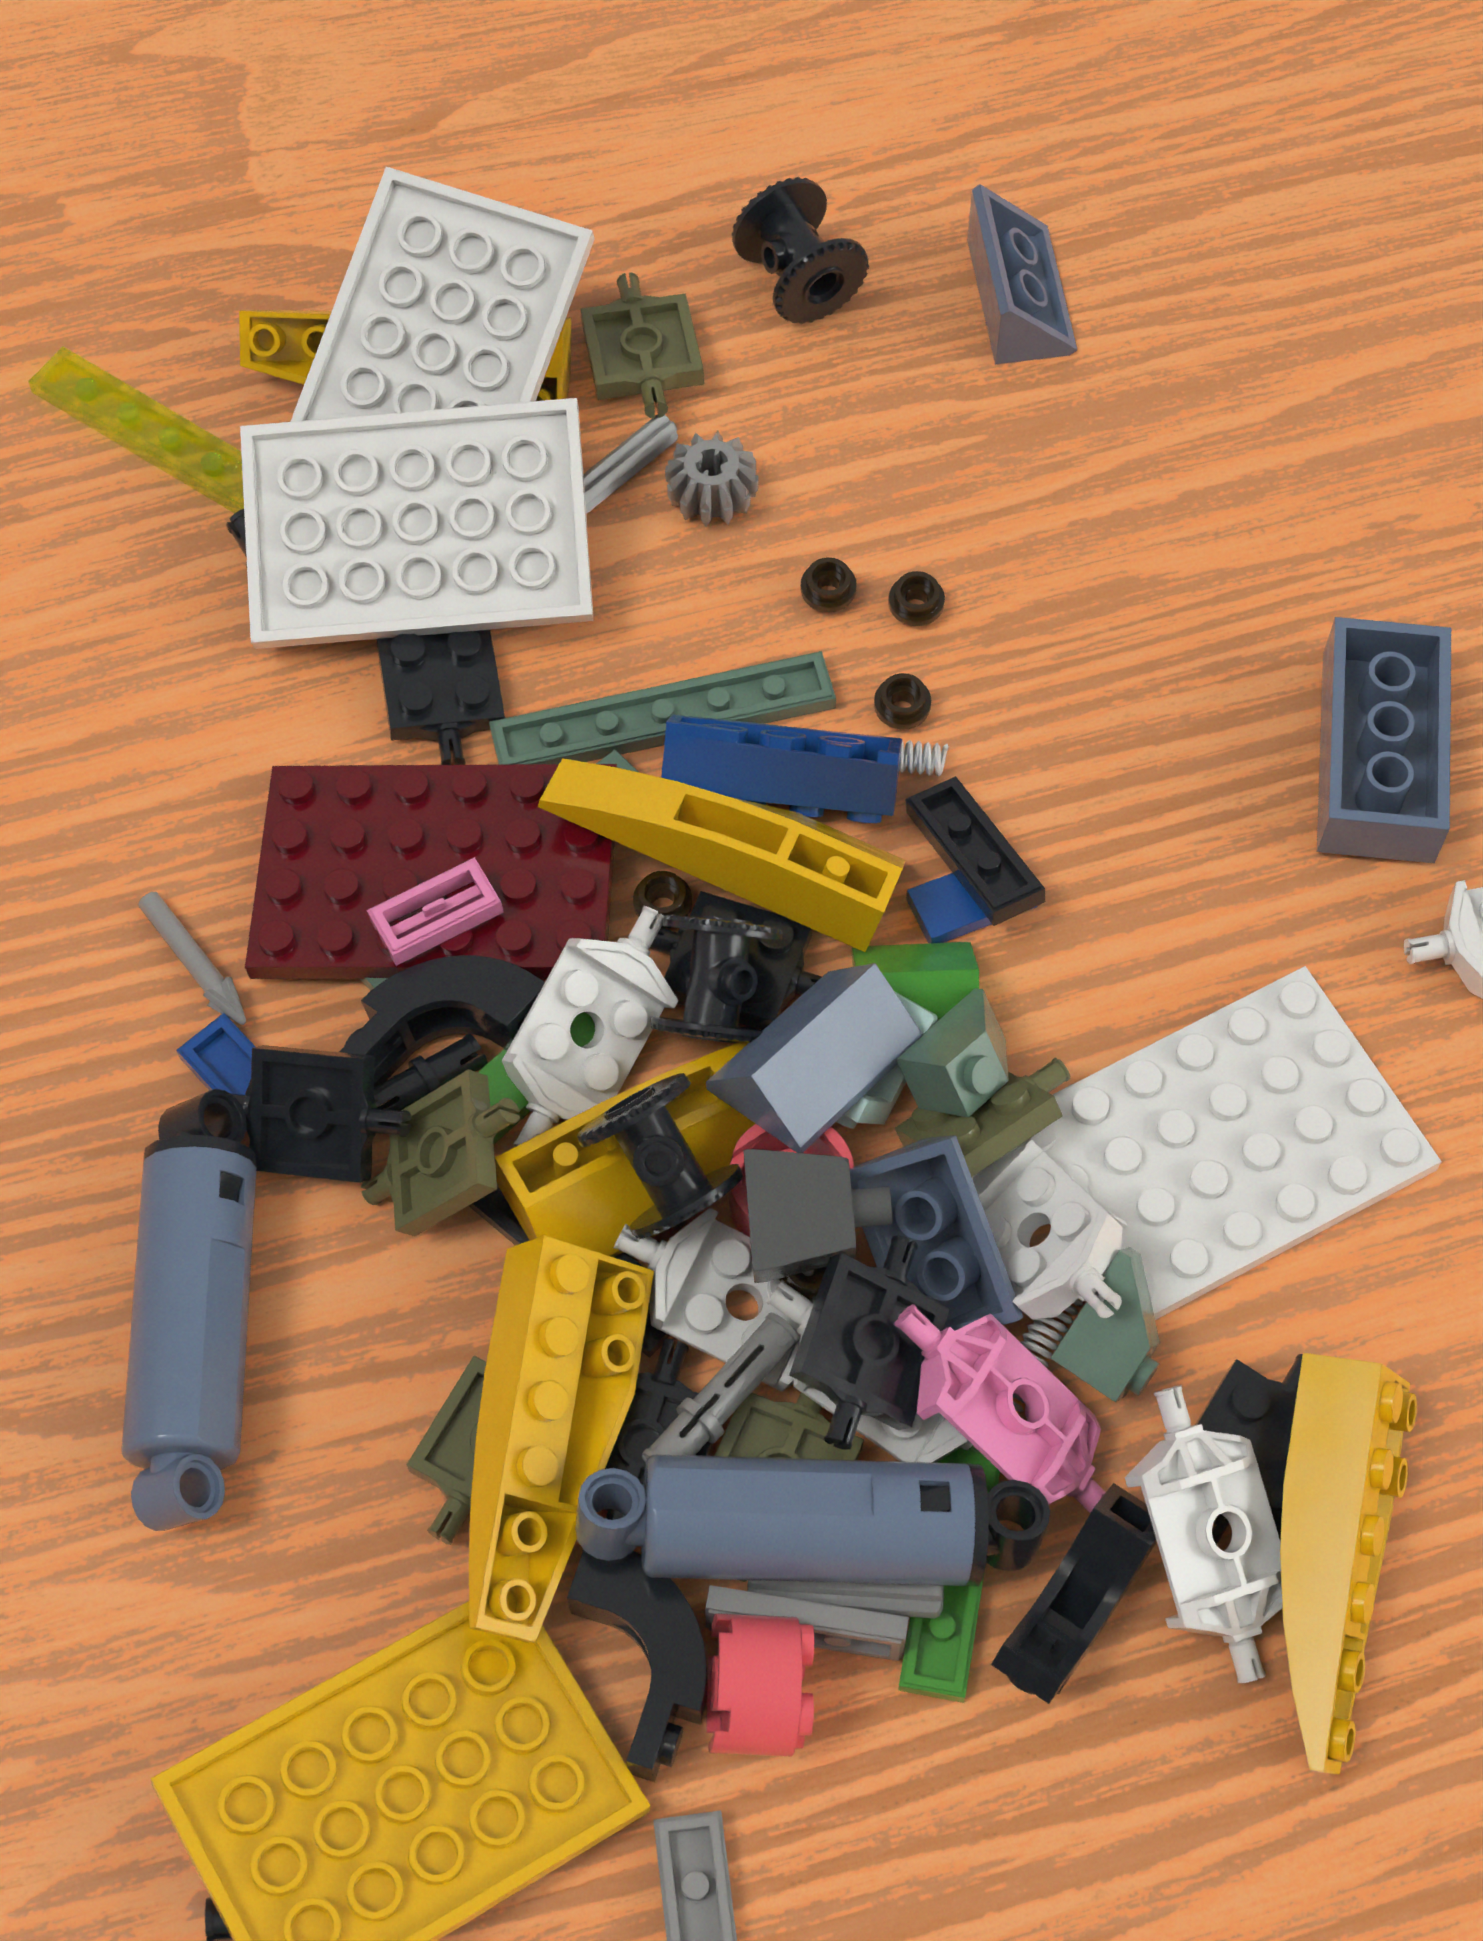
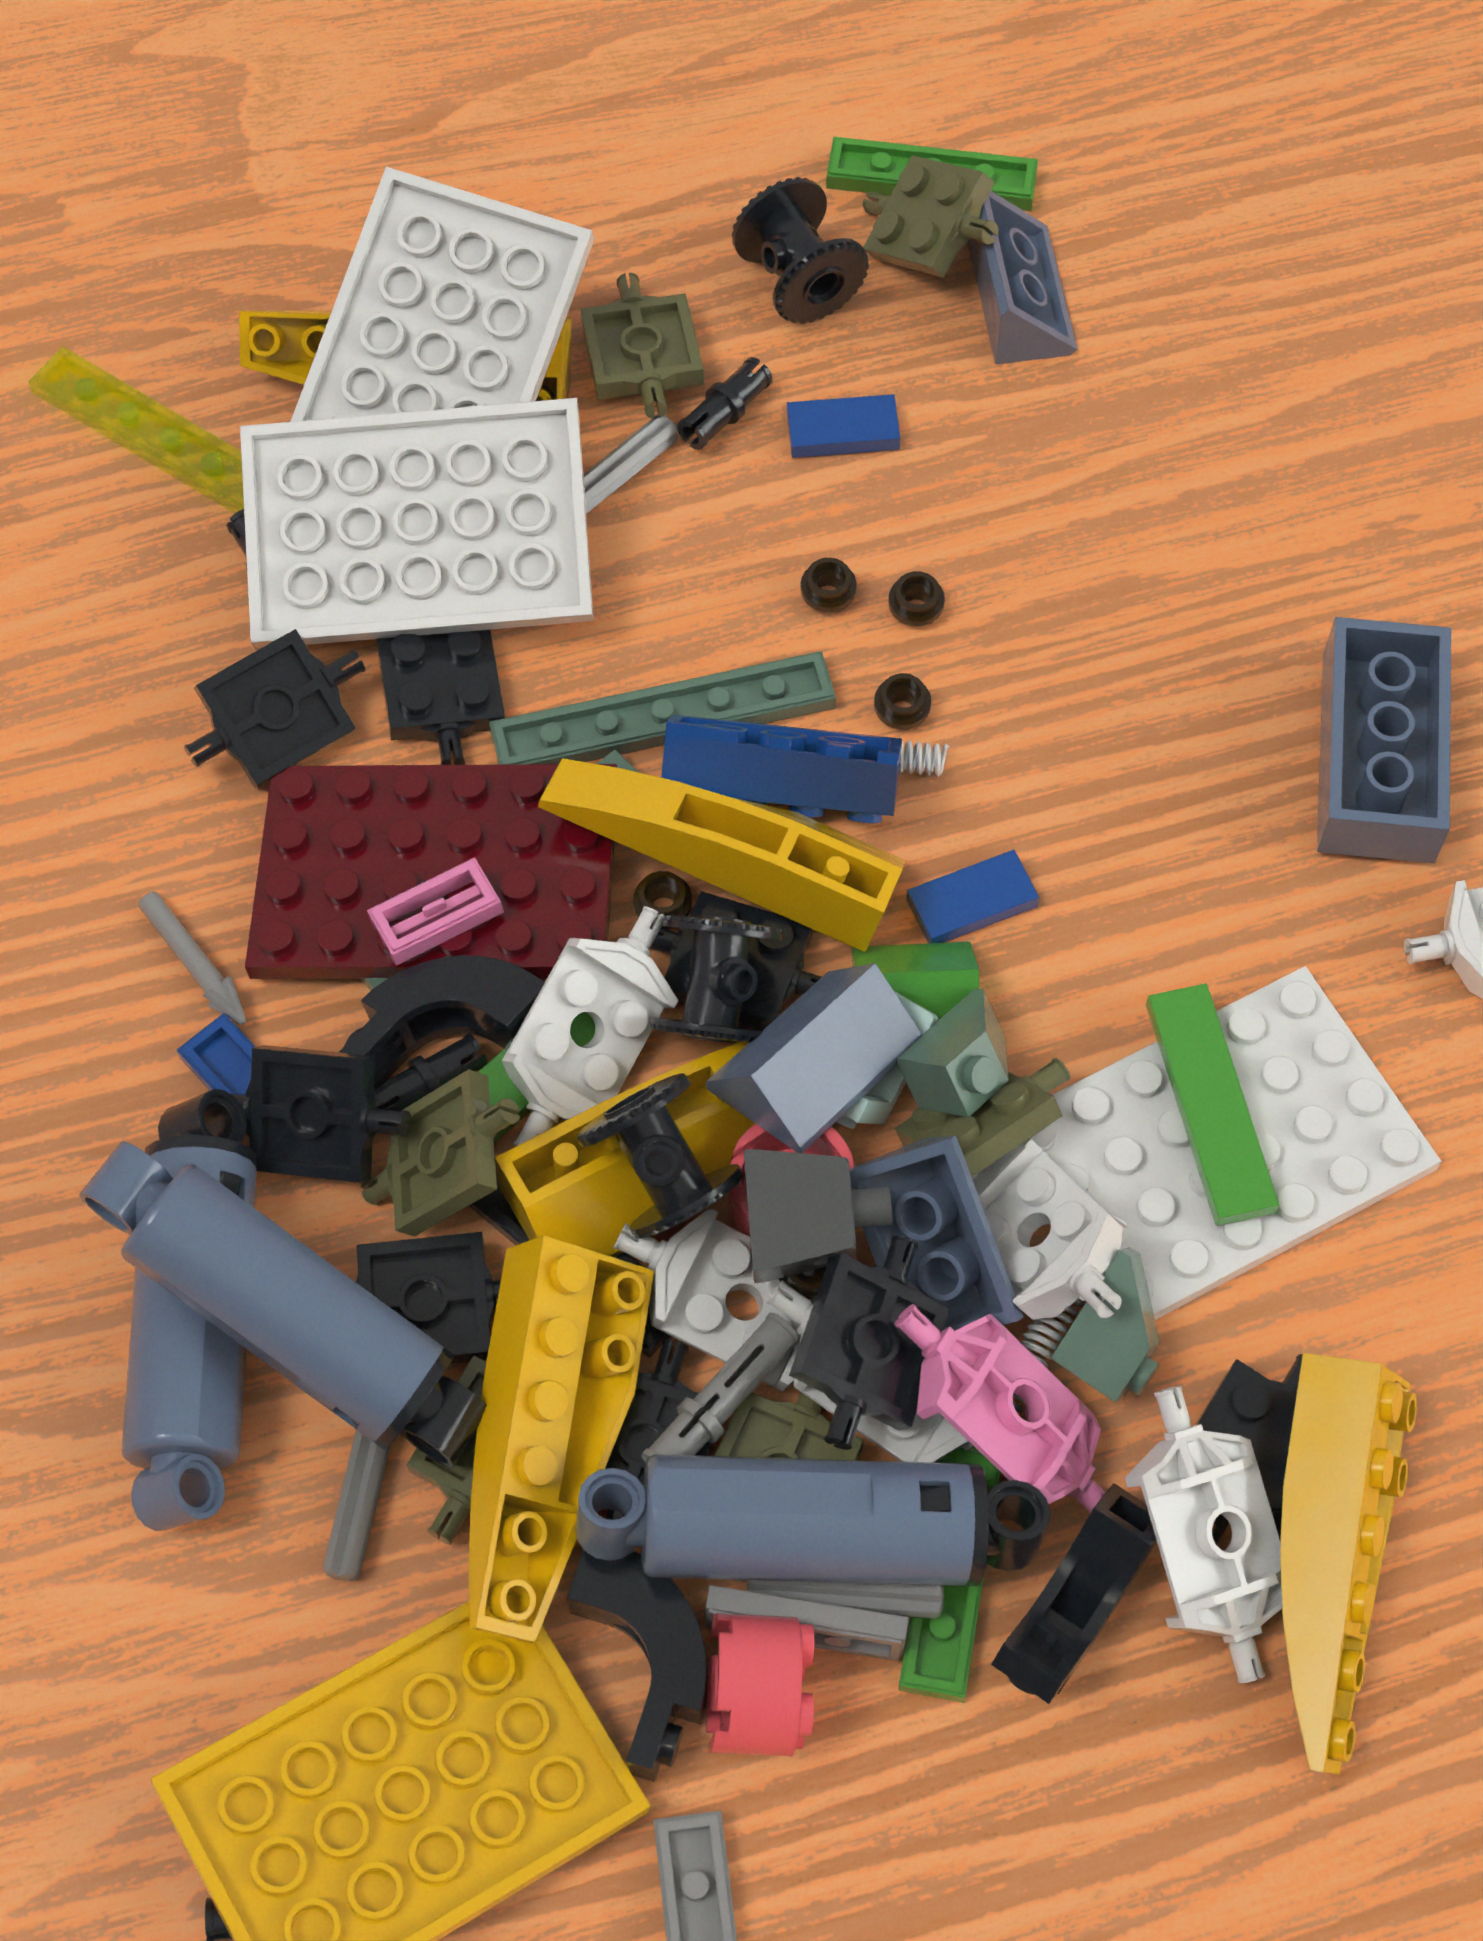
(274, 708): none -> black plate
(285, 1304): none -> sand blue piece
(355, 1509): none -> light grey axle
(437, 1287): none -> black plate
(711, 478): light grey gear -> none
(724, 403): none -> black pin
(843, 426): none -> blue tile
(877, 165): none -> bright green tile
(929, 216): none -> olive plate
(975, 851): black tile -> none
(1212, 1105): none -> bright green tile

